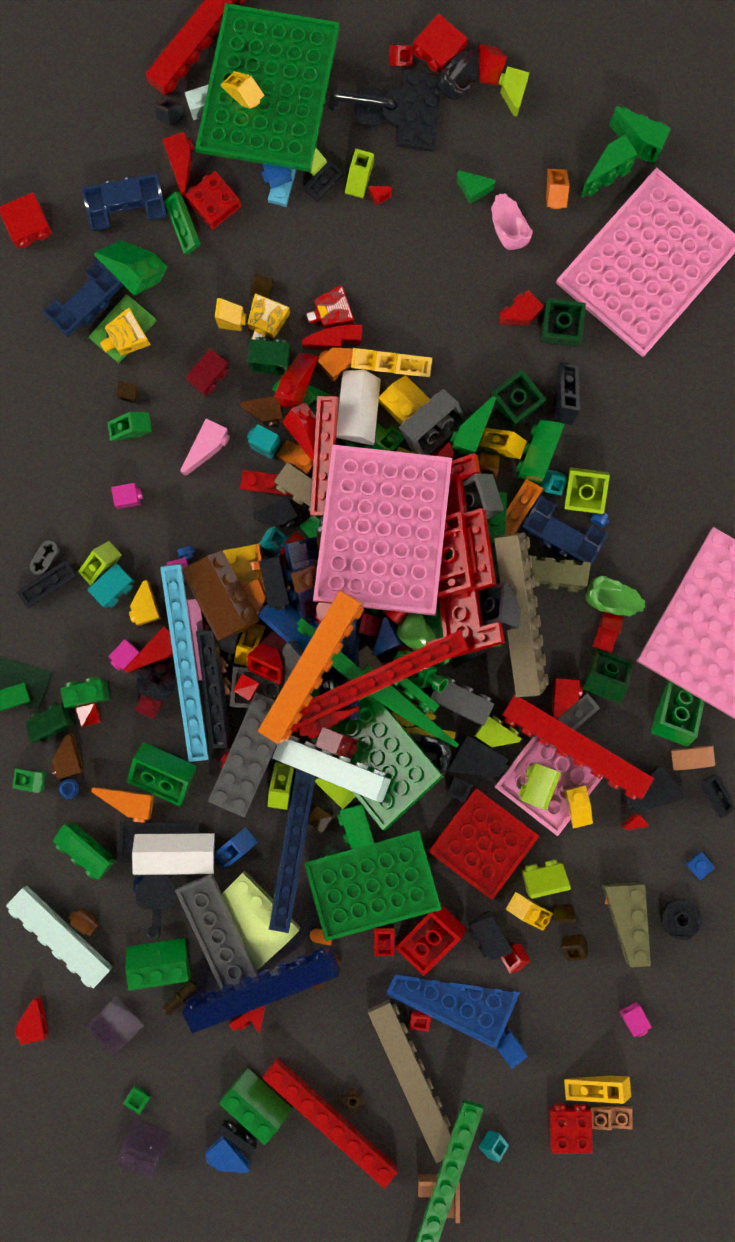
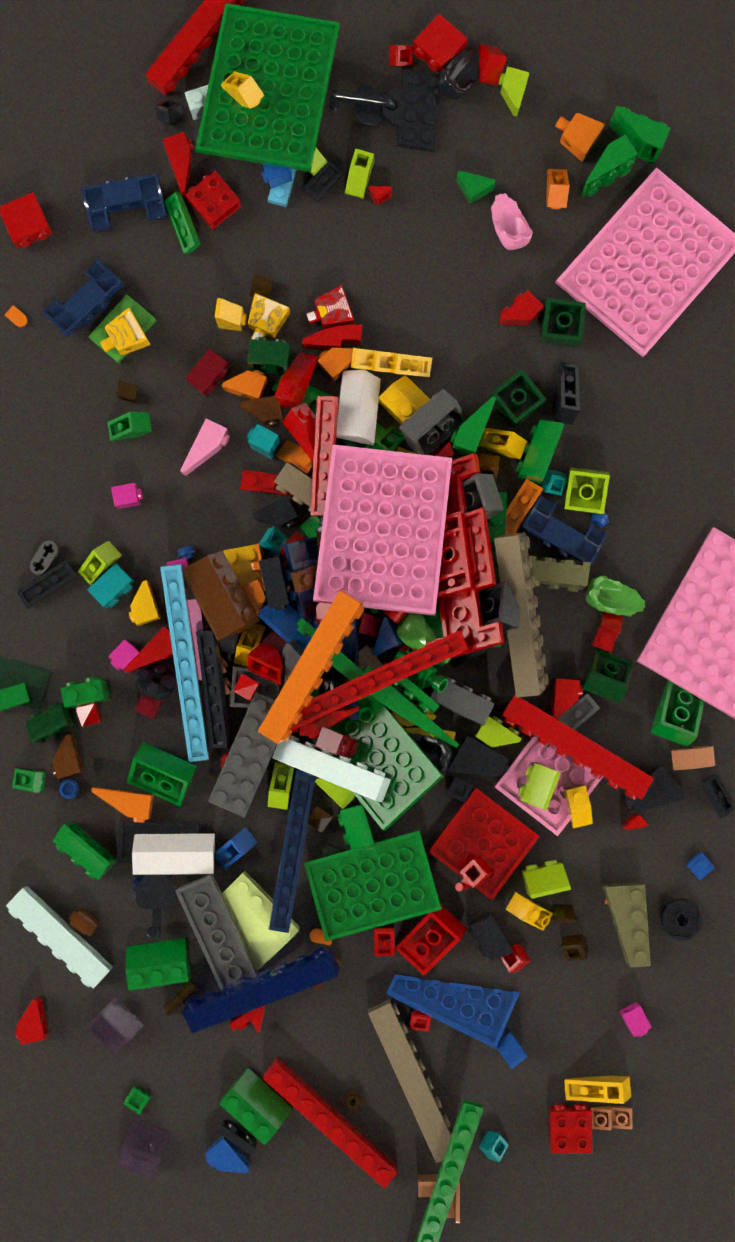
(16, 317): none -> orange piece
(132, 265): green slope -> none
(247, 385): none -> orange slope
(474, 874): none -> red brick
(579, 134): none -> orange torso

